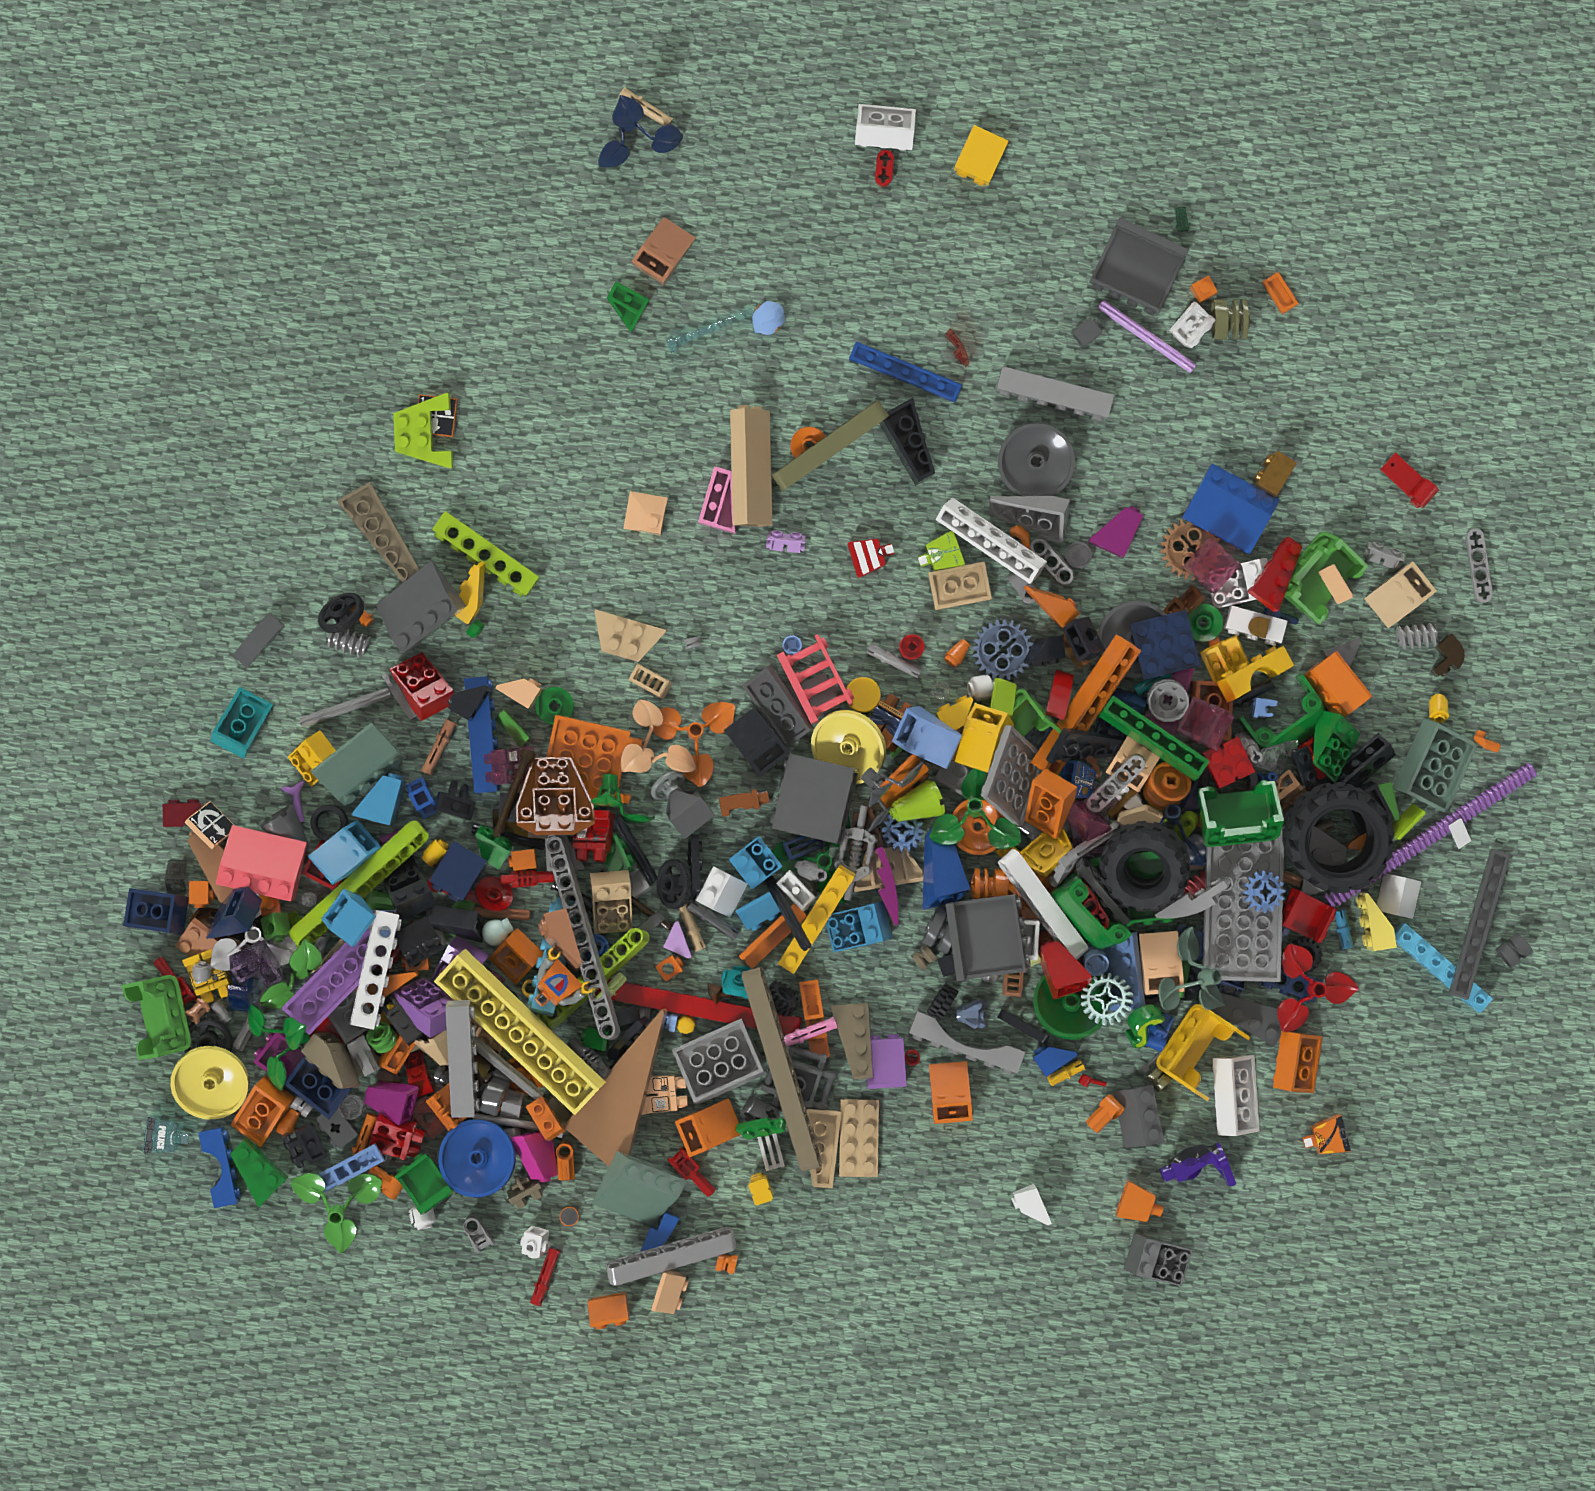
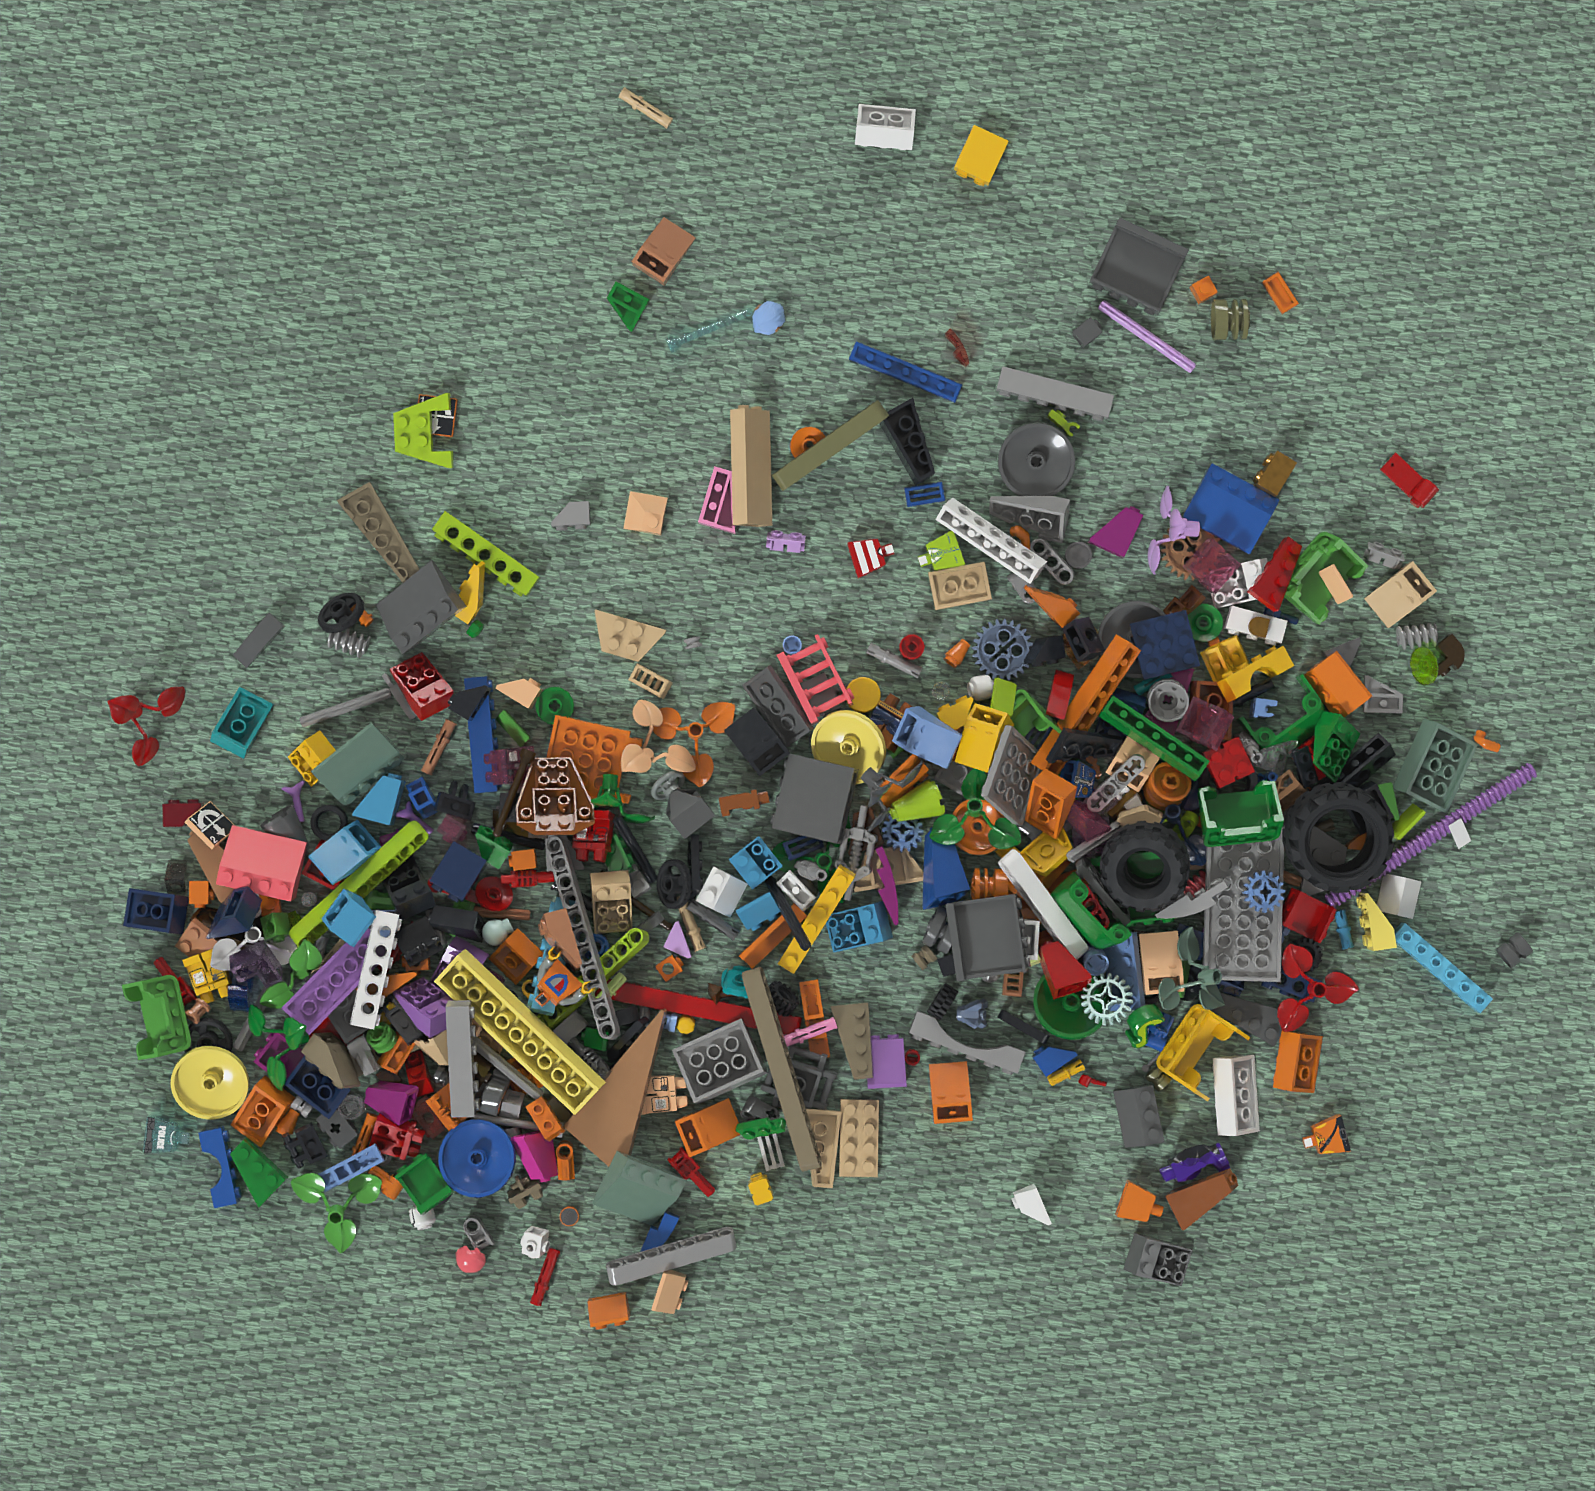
(128, 707): none -> red plant
(202, 971): light grey piece -> none
(221, 1011): light grey pin -> none
(408, 814): none -> medium lavender piece
(435, 852): yellow brick -> none
(452, 830): none -> clear pink brick
(470, 1260): none -> coral hair
(571, 1027): none -> light grey beam
(573, 514): none -> light grey slope
(626, 116): dark blue plant -> none
(726, 1263): orange wheel -> none
(879, 167): red beam -> none
(920, 487): none -> blue tile
(1058, 419): none -> lime plate
(1064, 868): light grey hinge -> none
(1108, 1110): orange piece -> none
(1177, 526): none -> lavender plant
(1181, 219): clear green pin -> none
(1192, 325): white bracket -> none
(1198, 1197): none -> dark orange slope
(1383, 698): none -> light grey wing
(1424, 665): none -> clear neon green dish
(1438, 708): yellow brick -> none
(1479, 924): dark grey plate -> none
(1482, 565): light grey beam -> none

